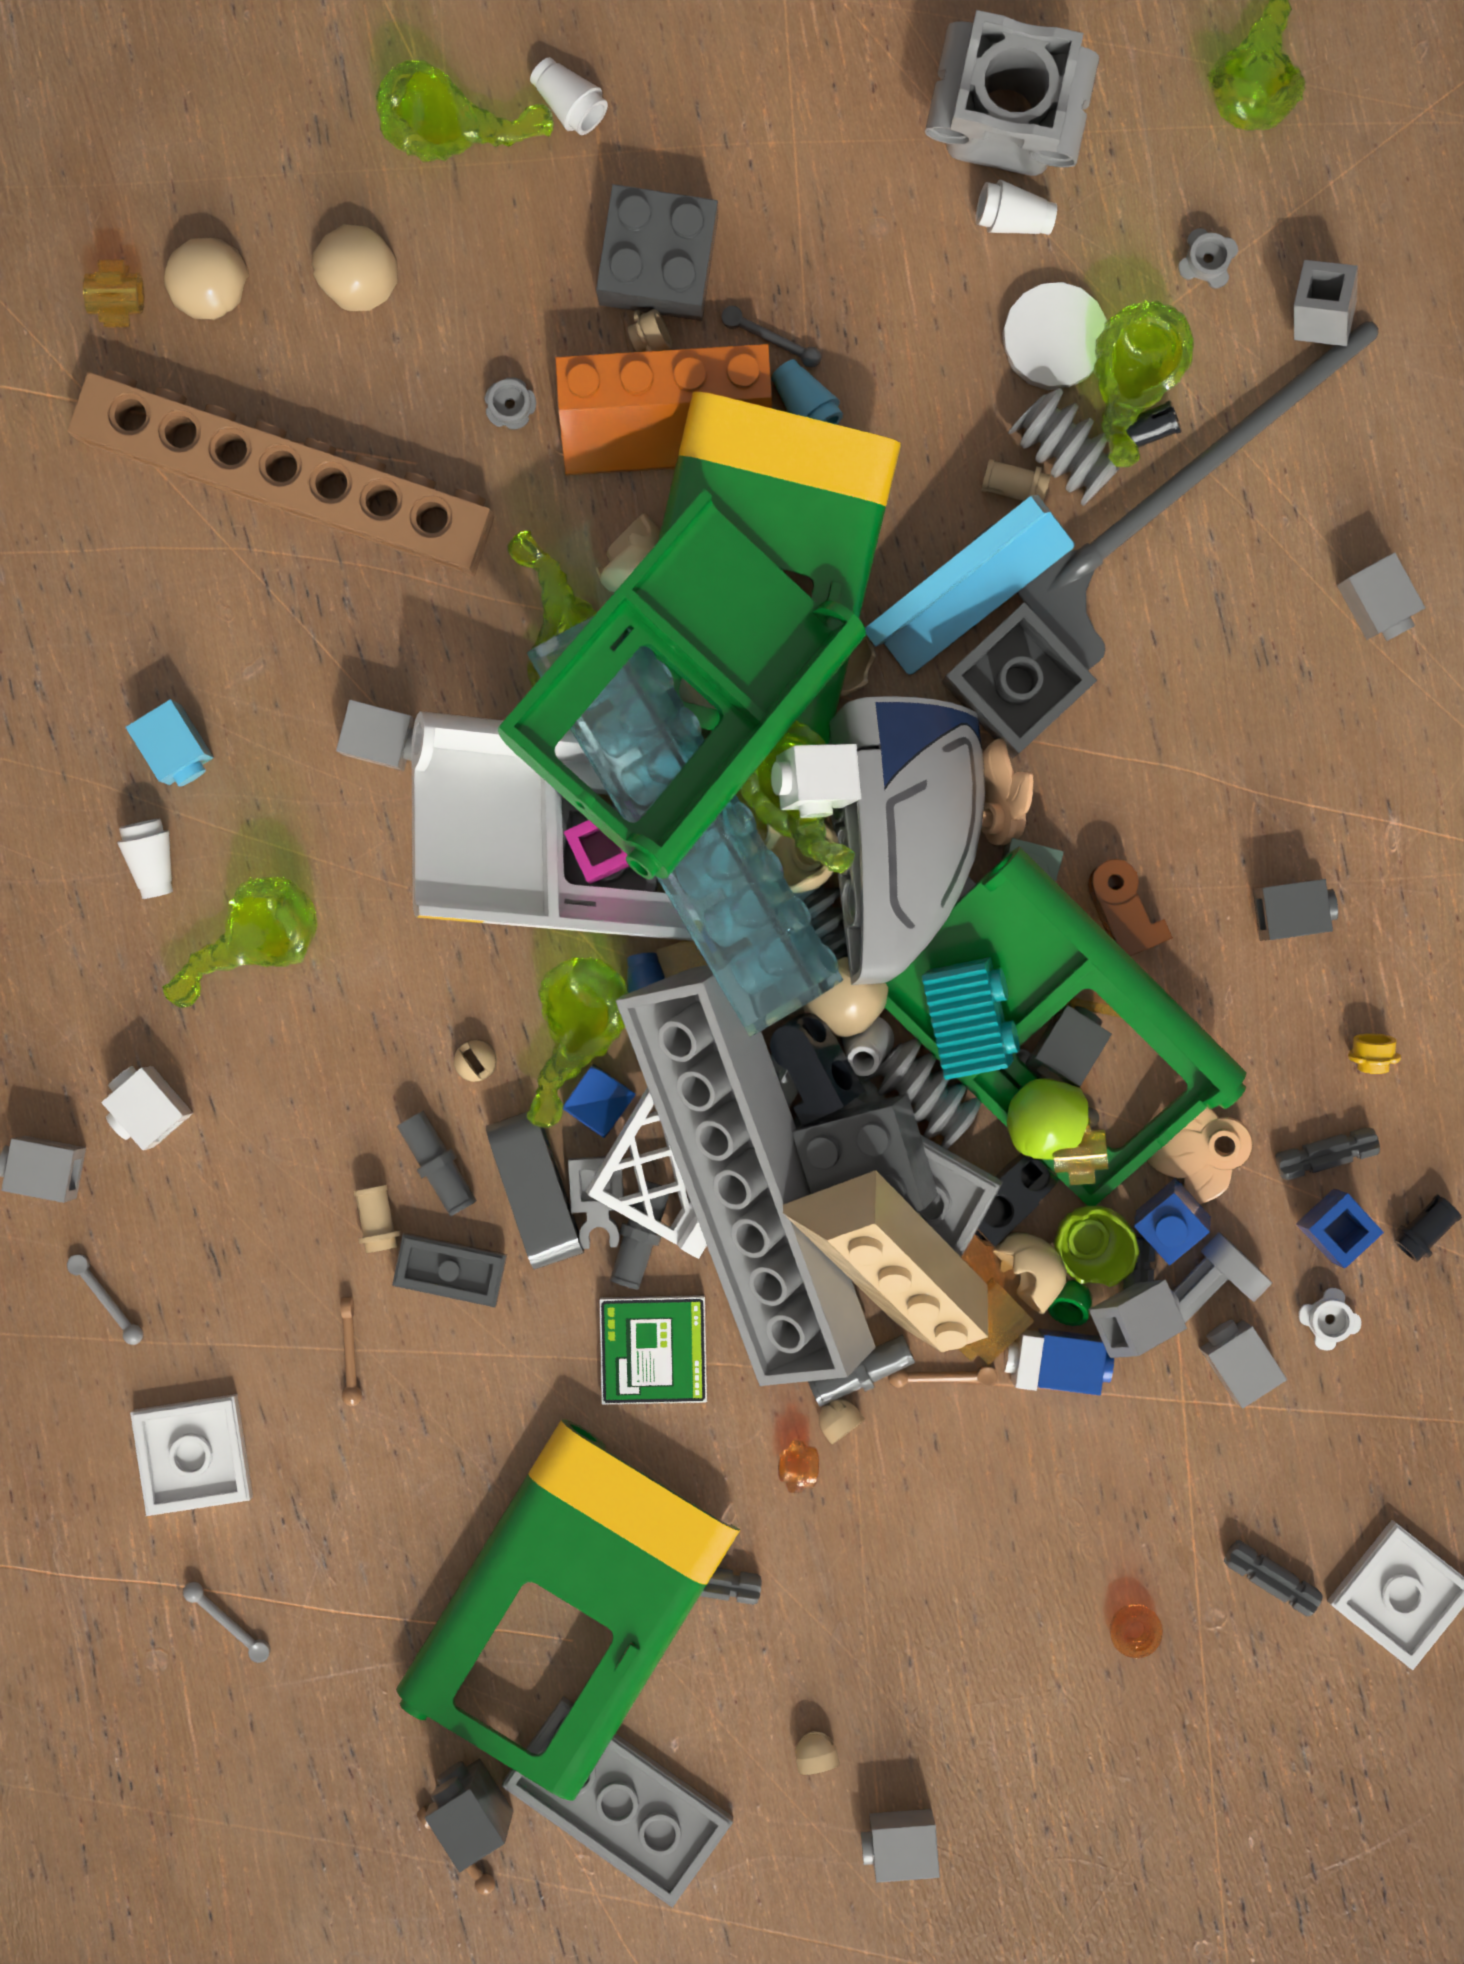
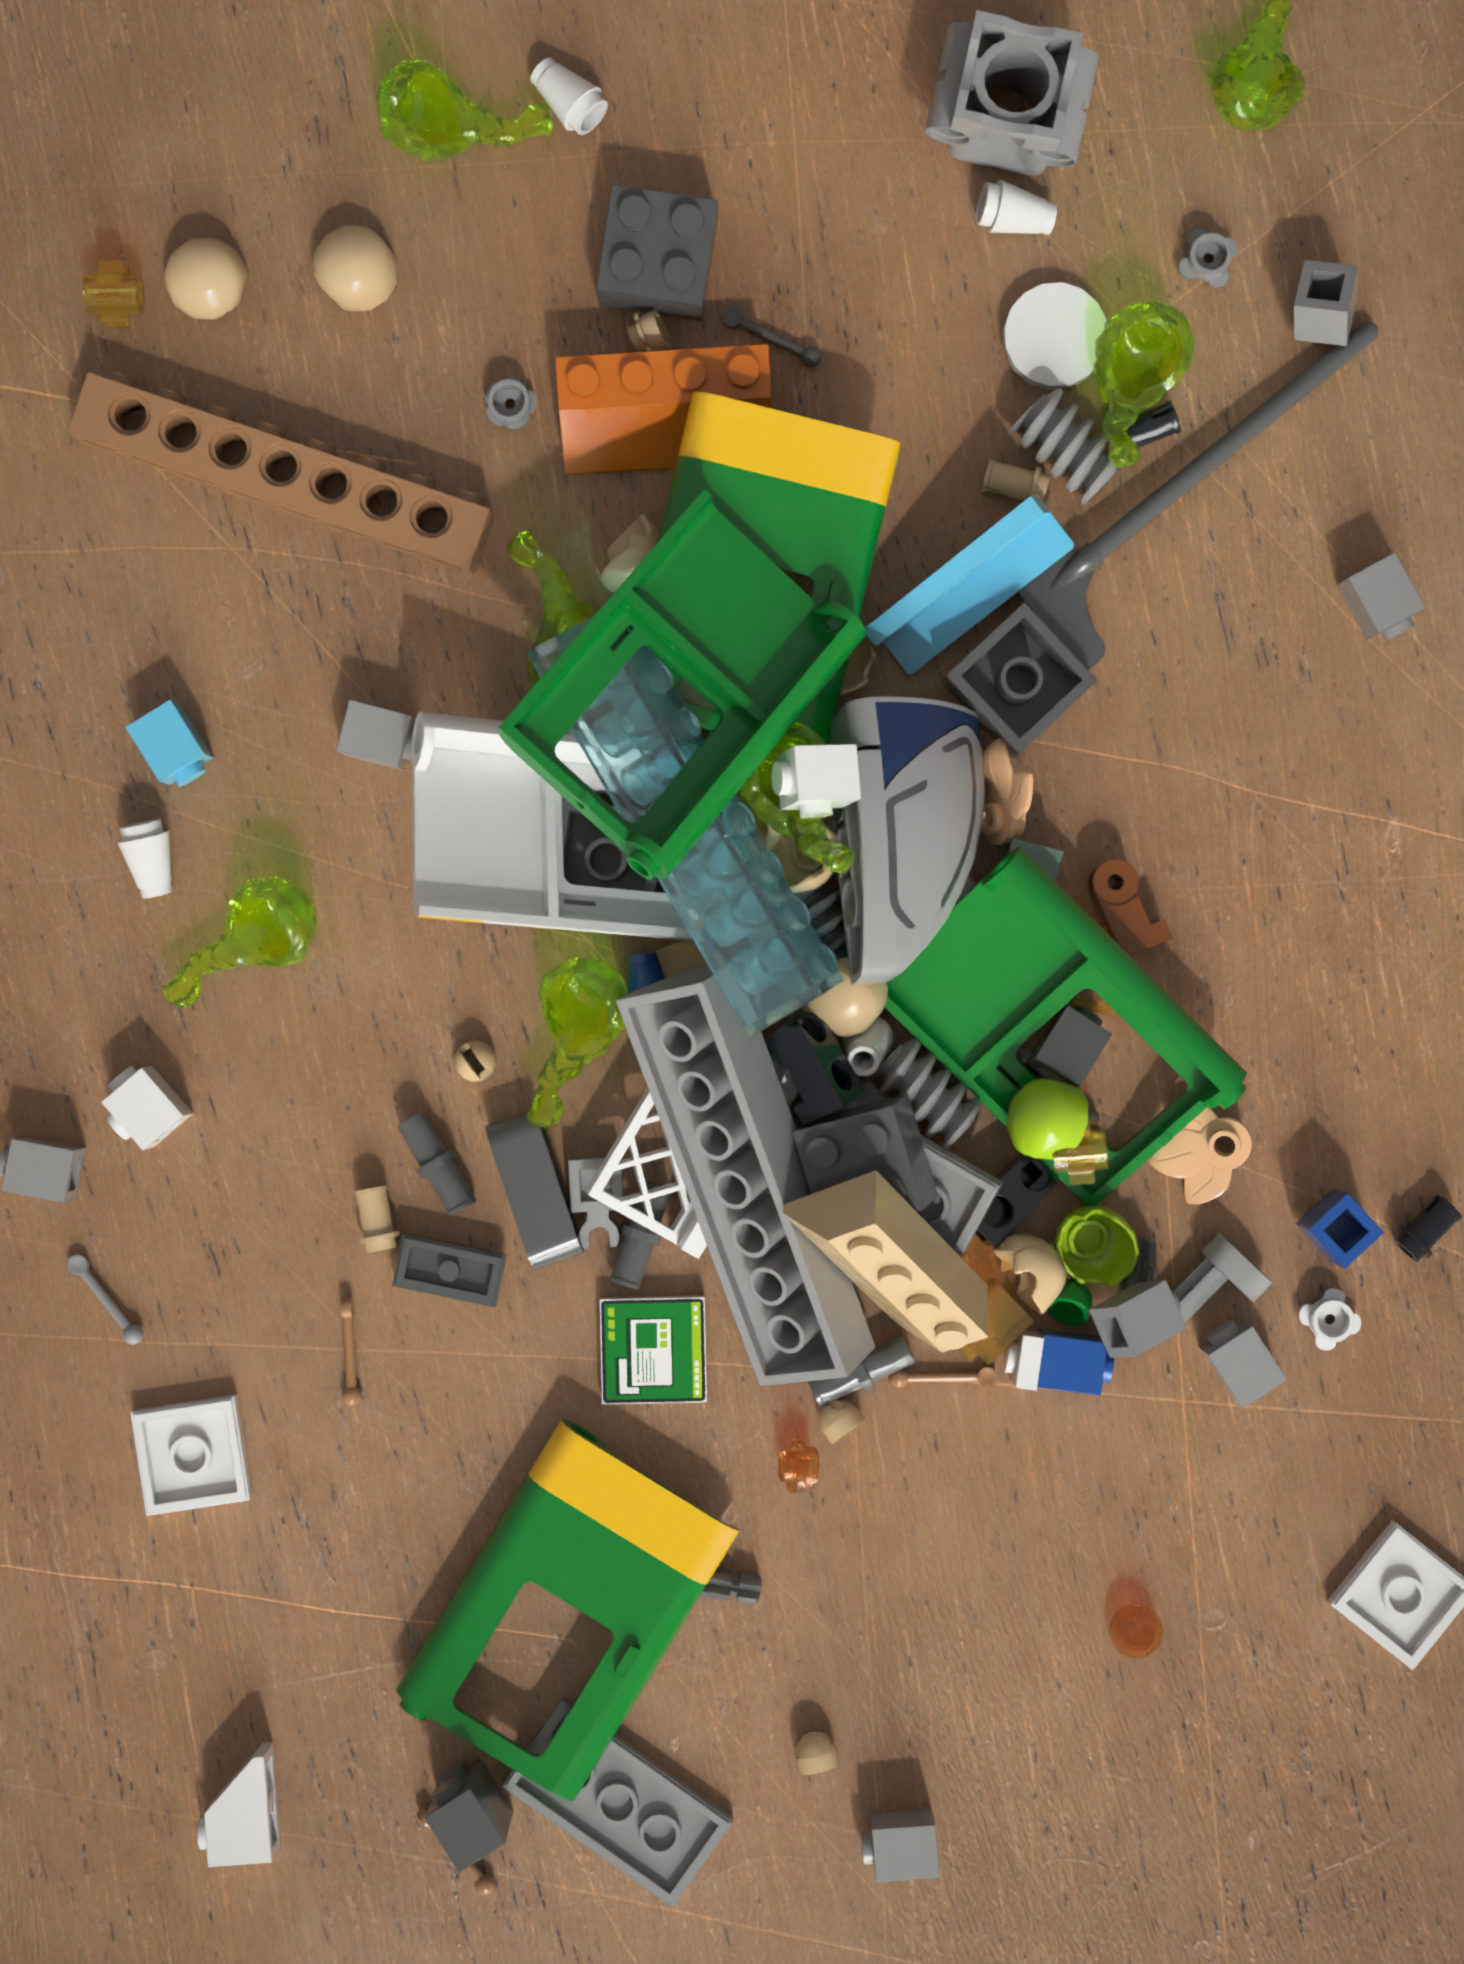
(243, 1817): none -> white slope
(258, 1649): light grey hinge -> none
(595, 852): dark pink brick -> none
(598, 1100): blue slope -> none
(805, 394): medium azure cone -> none
(970, 1018): teal brick -> none
(1172, 1221): blue brick -> none
(1273, 1578): dark grey axle -> none
(1295, 909): dark grey brick -> none
(1327, 1153): dark grey axle -> none
(1374, 1052): yellow plate -> none

